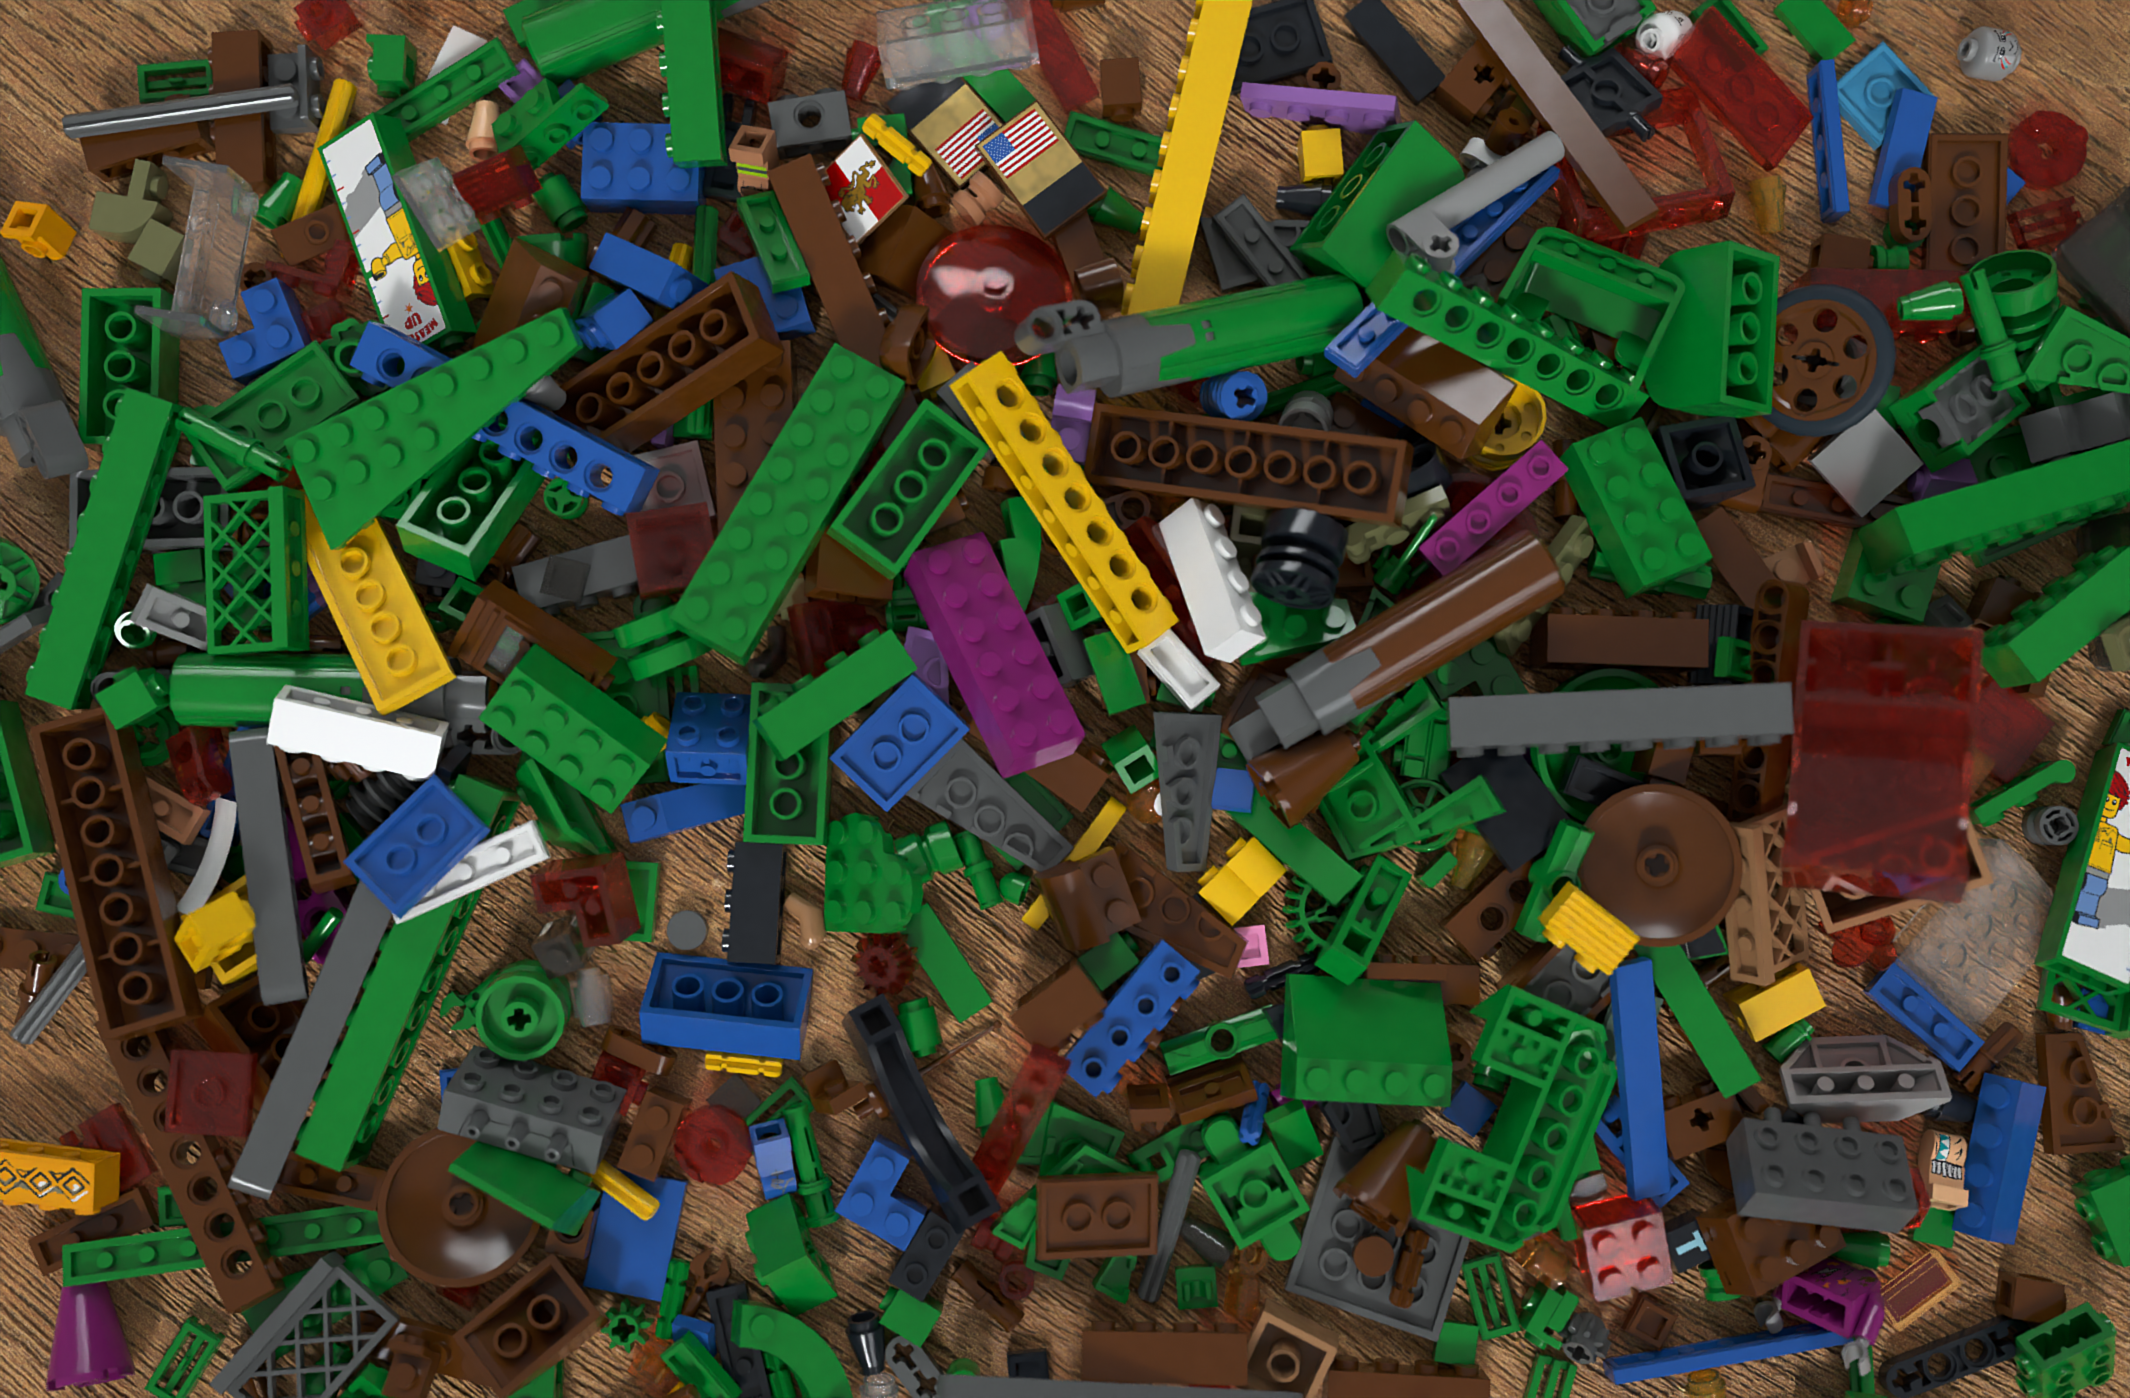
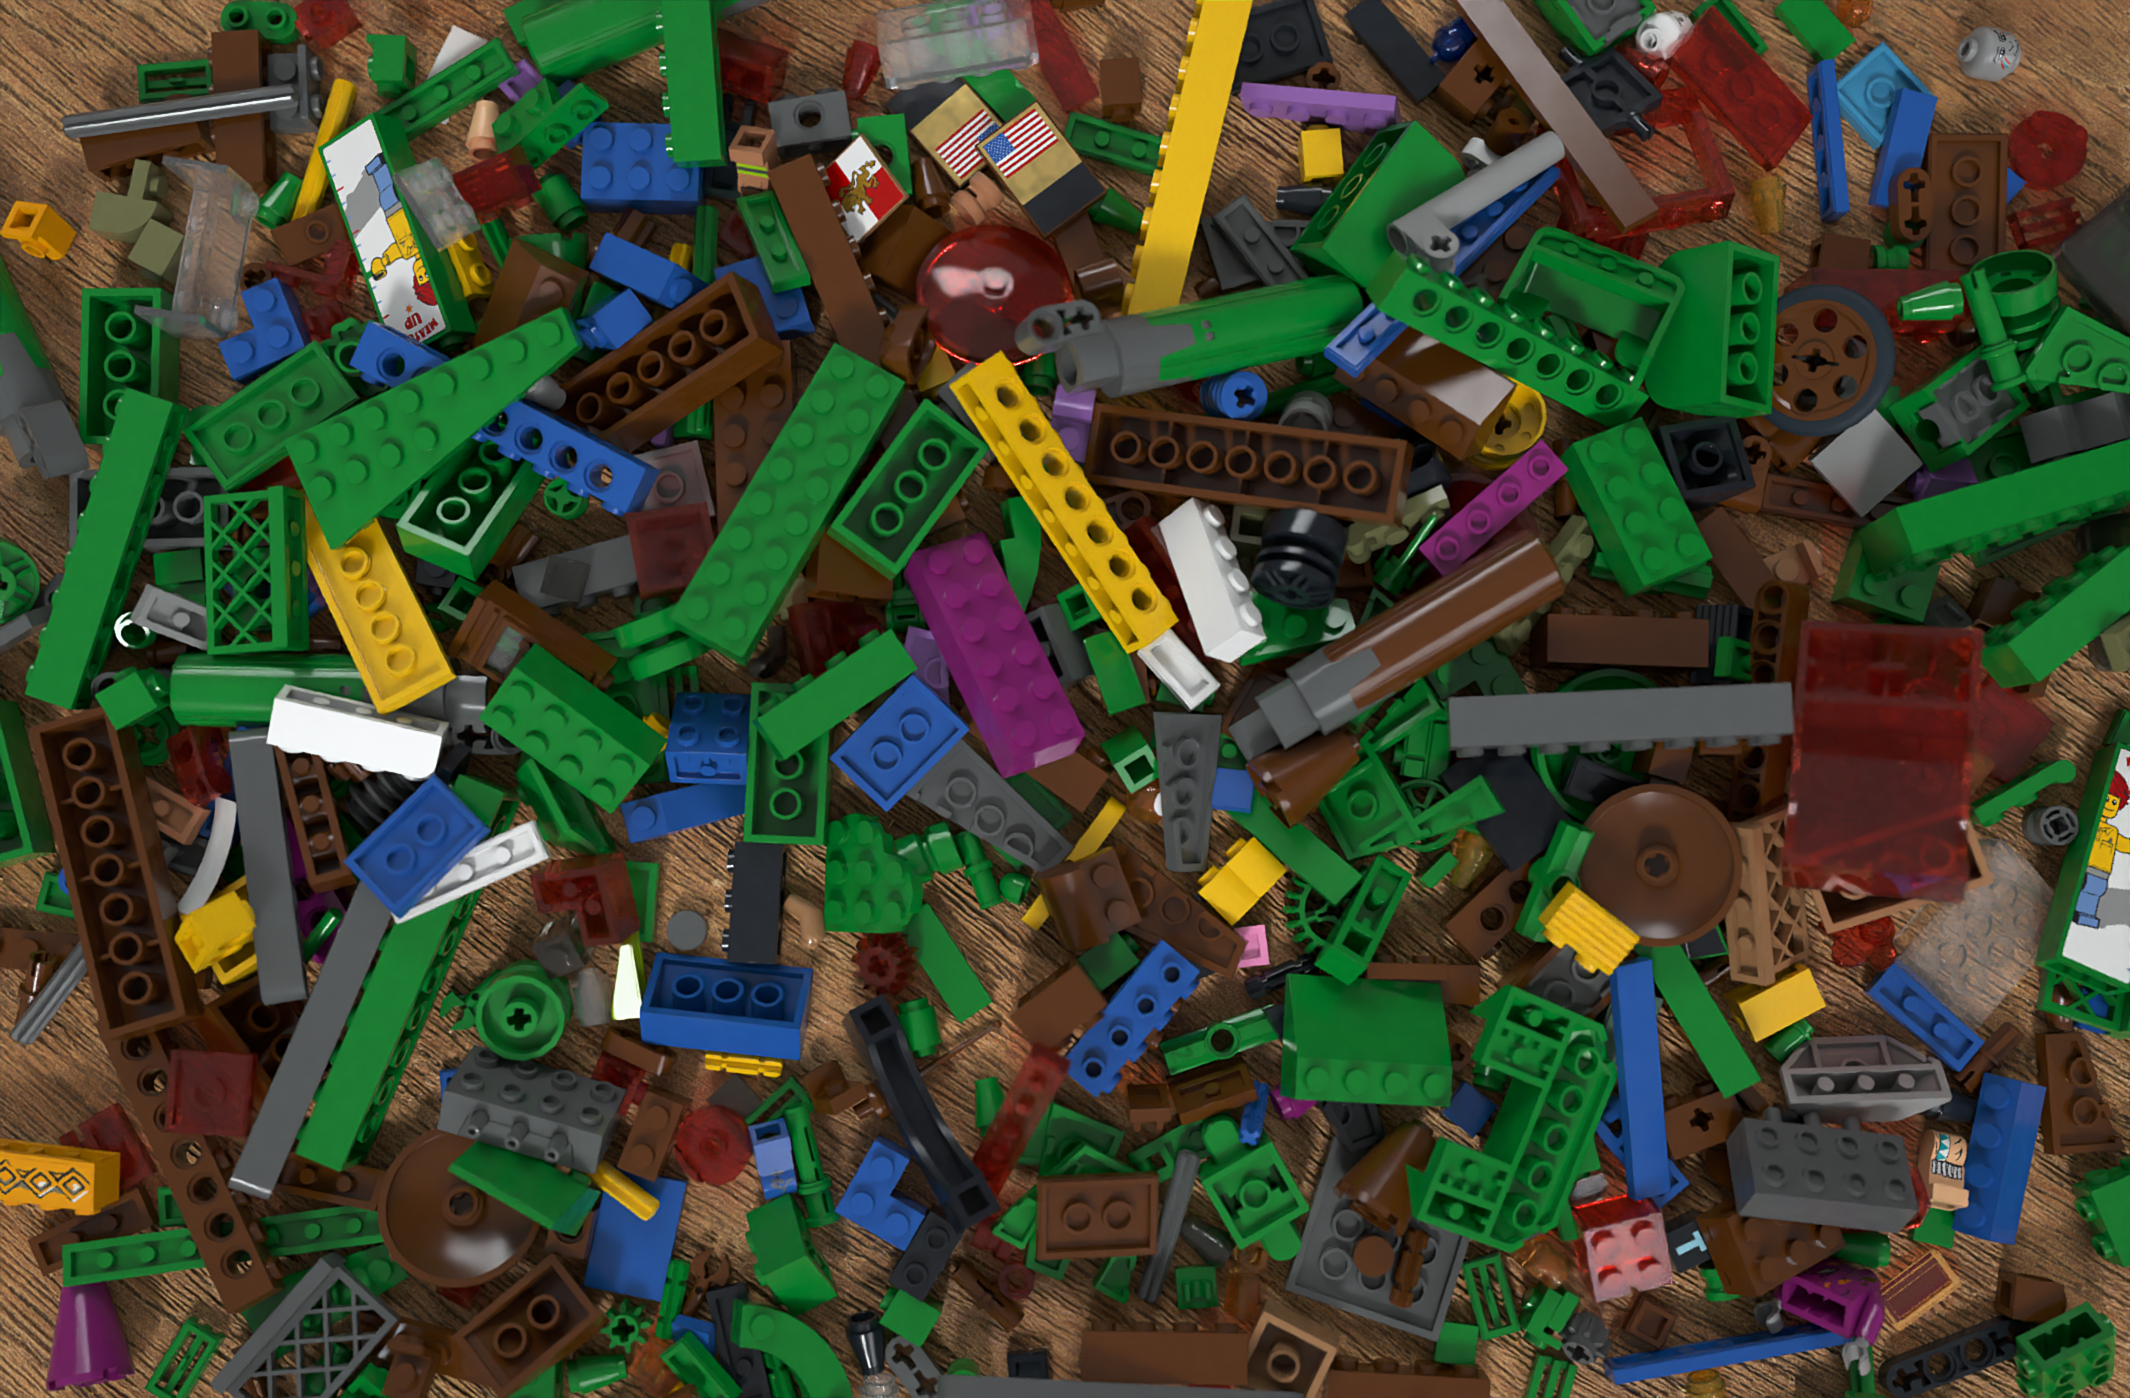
(247, 451): green pin -> none
(261, 16): none -> green plate
(595, 1371): none -> green cone
(630, 980): none -> slope
(896, 145): yellow axle -> none
(1208, 289): none -> reddish brown hand
(1293, 1134): green tile -> none
(1452, 41): none -> clear blue piece

